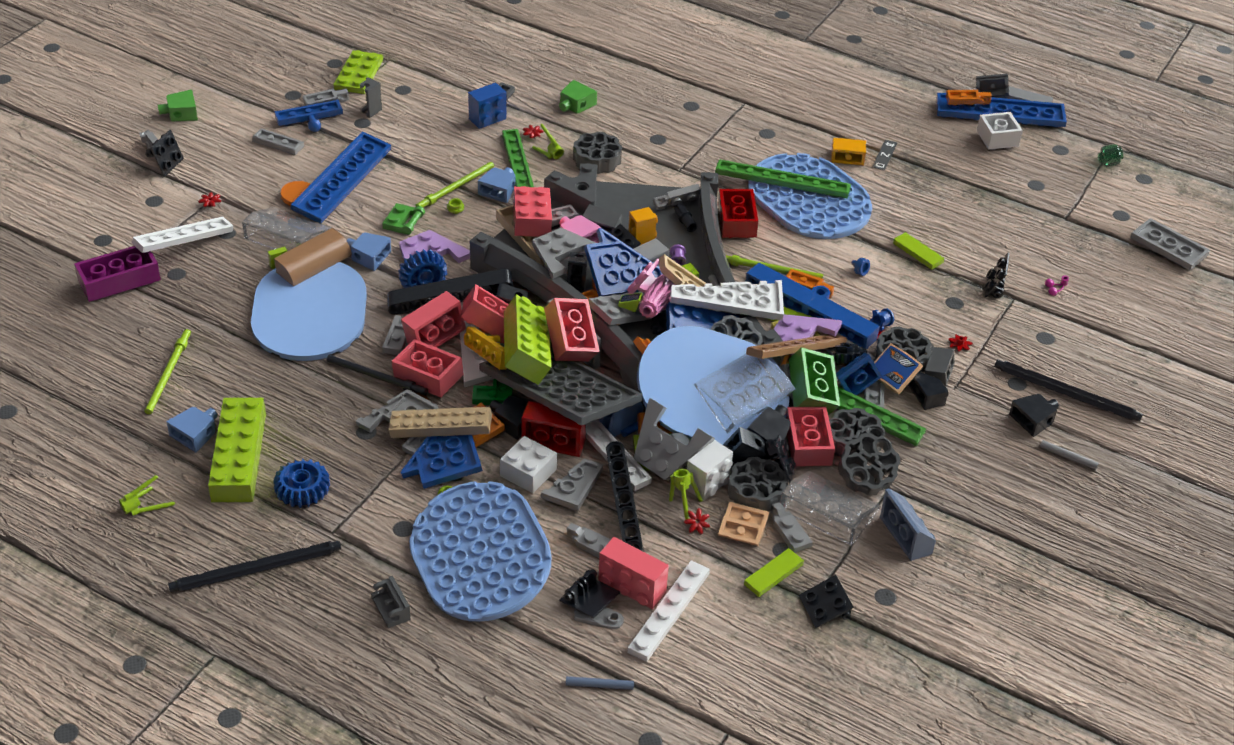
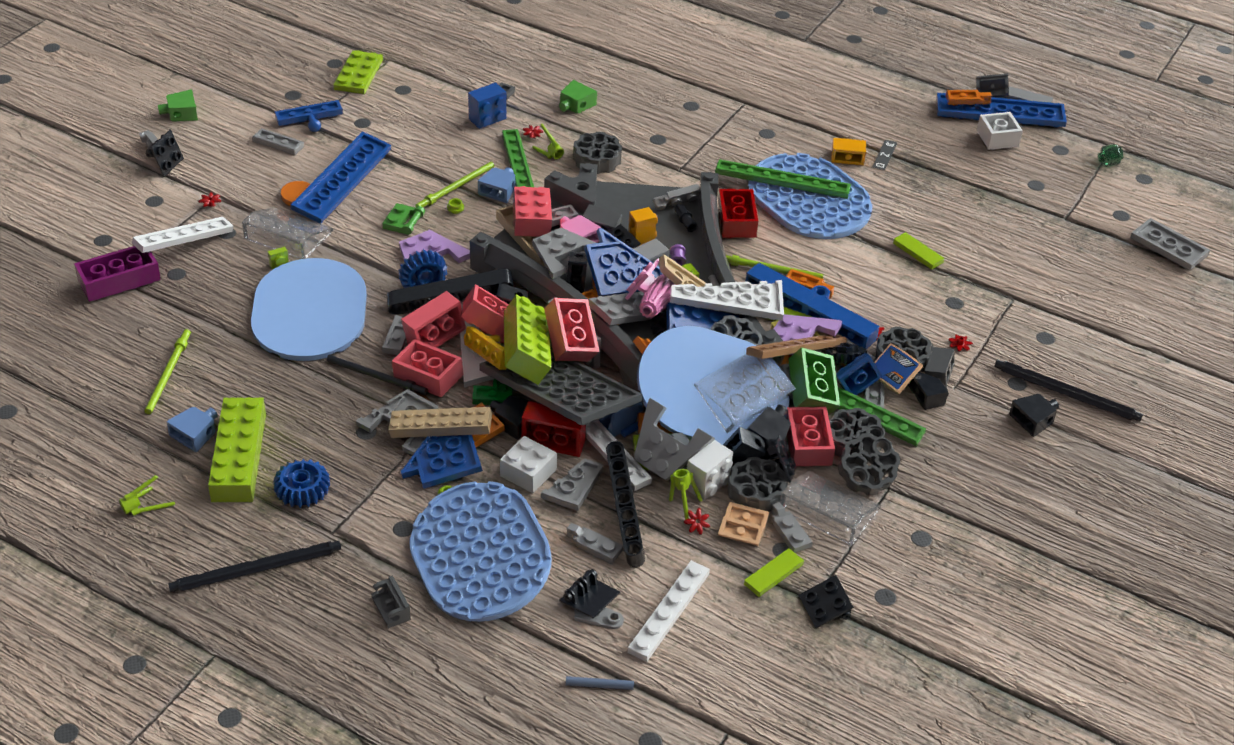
(312, 257): medium nougat brick -> none
(326, 96): light grey hinge -> none
(370, 249): medium blue torso -> none
(373, 97): dark grey hinge -> none
(630, 301): lime slope -> none
(633, 572): coral brick -> none
(861, 266): blue tile -> none
(882, 318): blue brick -> none
(906, 526): sand blue slope -> none
(996, 277): black hinge -> none
(1052, 290): dark pink piece -> none
(1069, 455): light grey bar -> none

